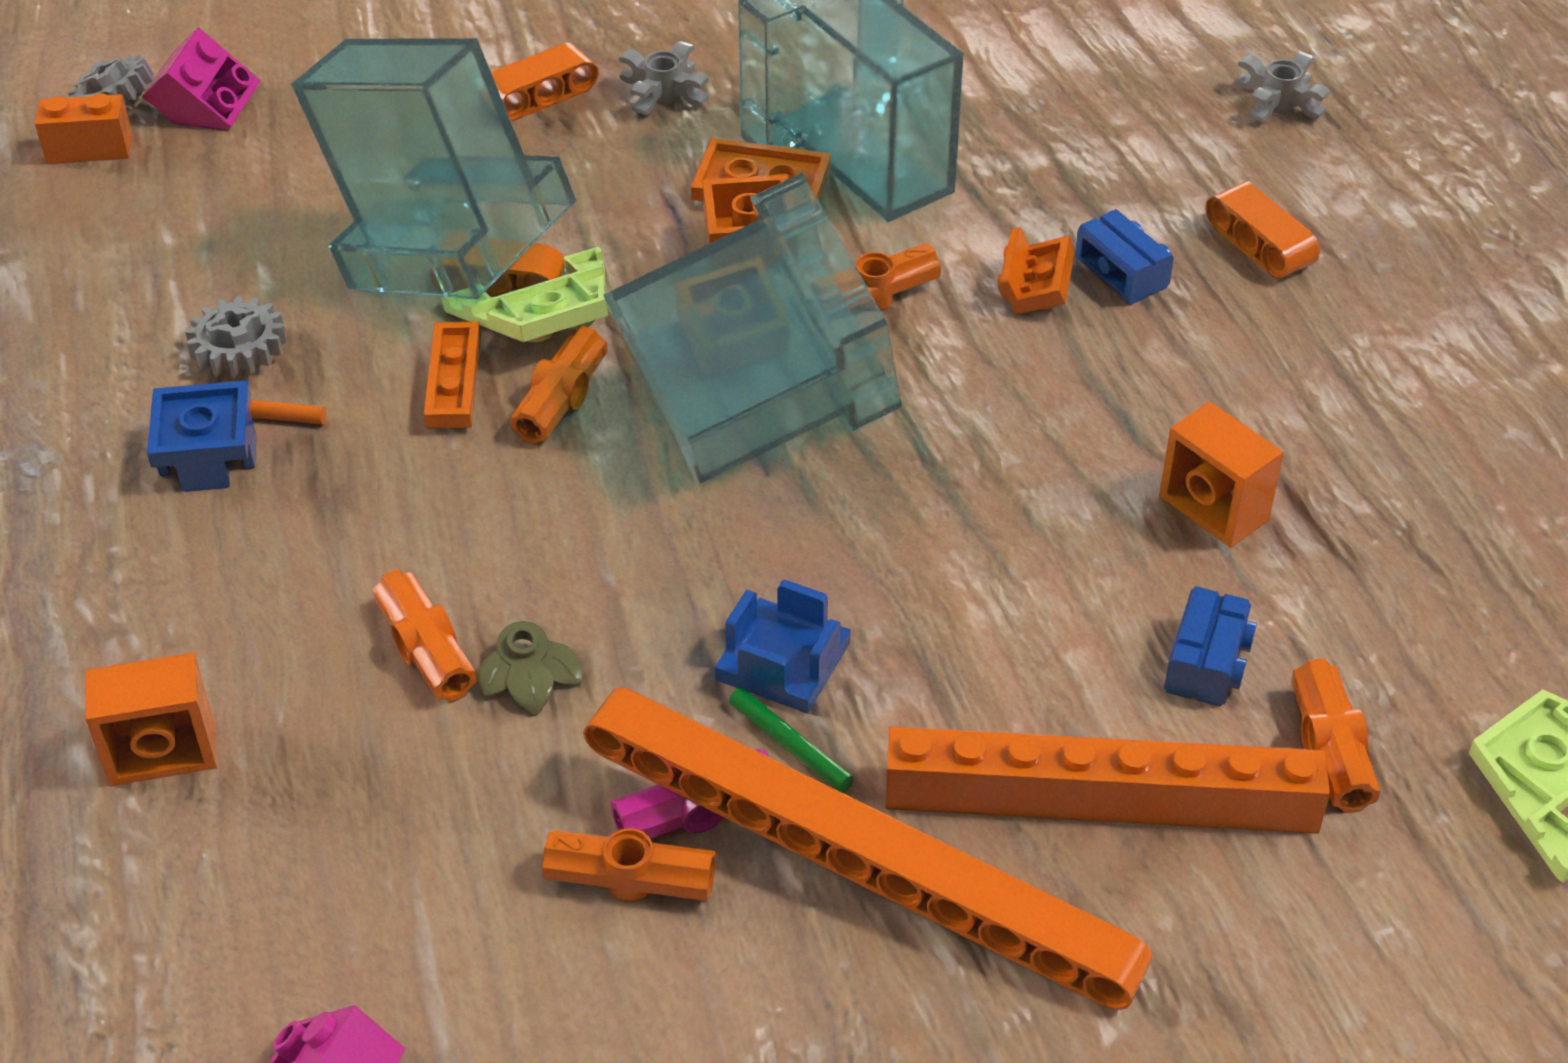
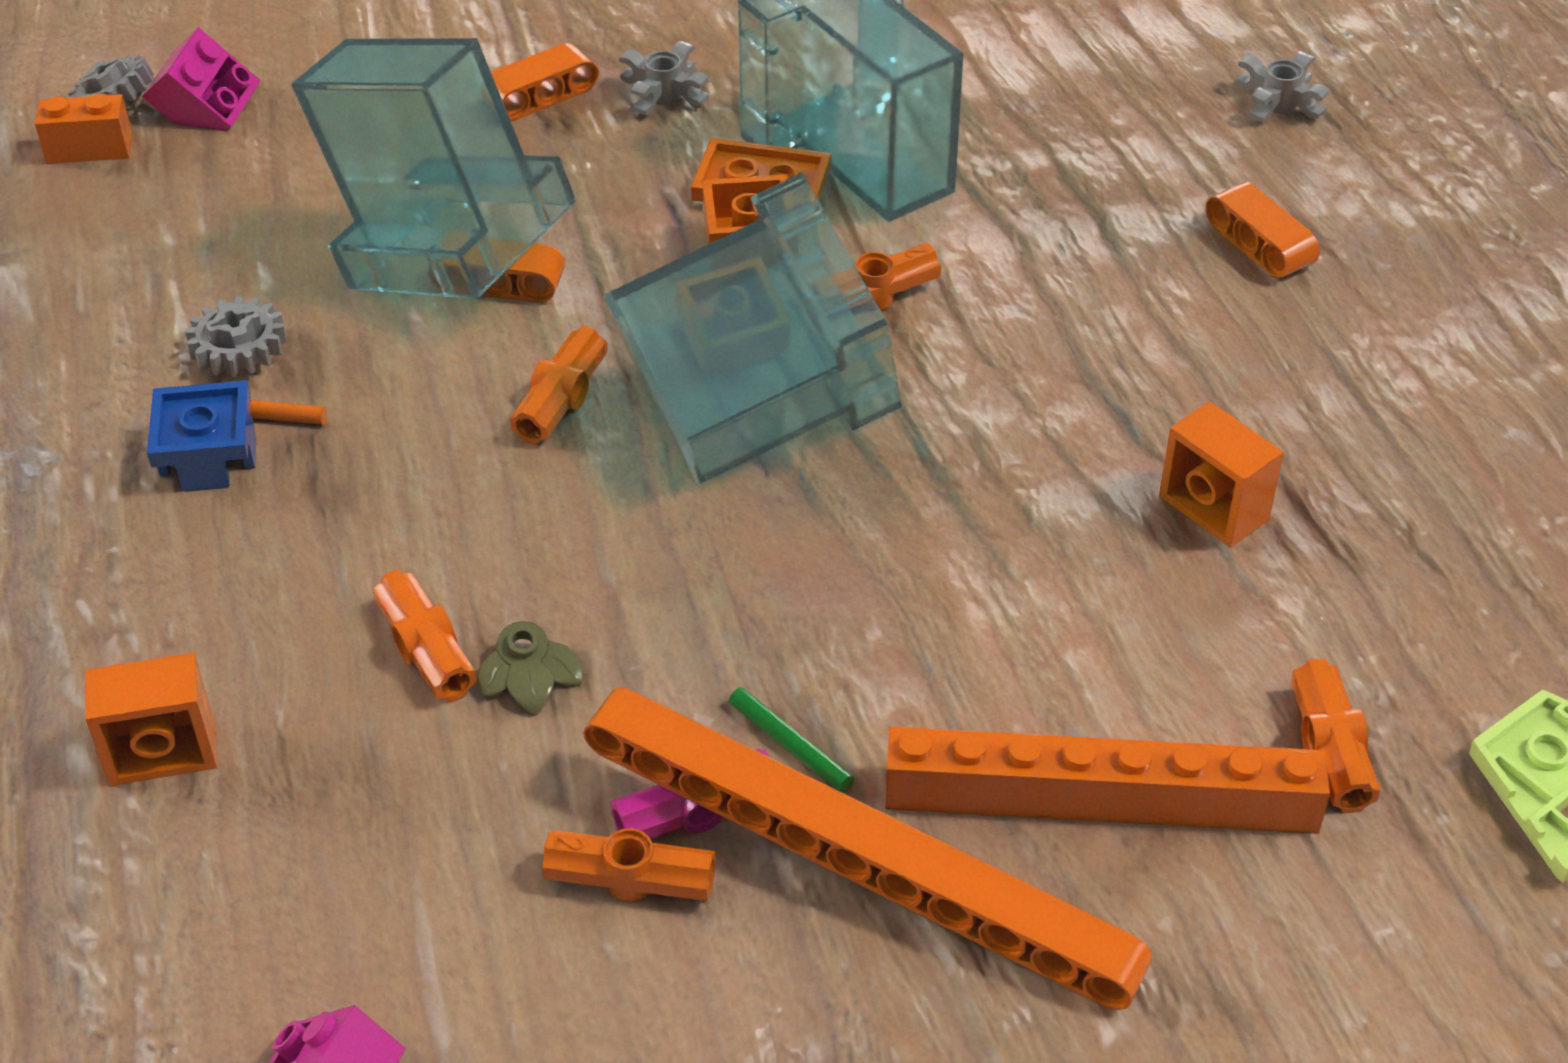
(452, 375): orange plate -> none
(545, 307): yellowish green wing -> none
(782, 647): blue panel -> none
(1035, 273): orange bracket -> none
(1124, 256): blue brick -> none
(1208, 647): blue brick -> none

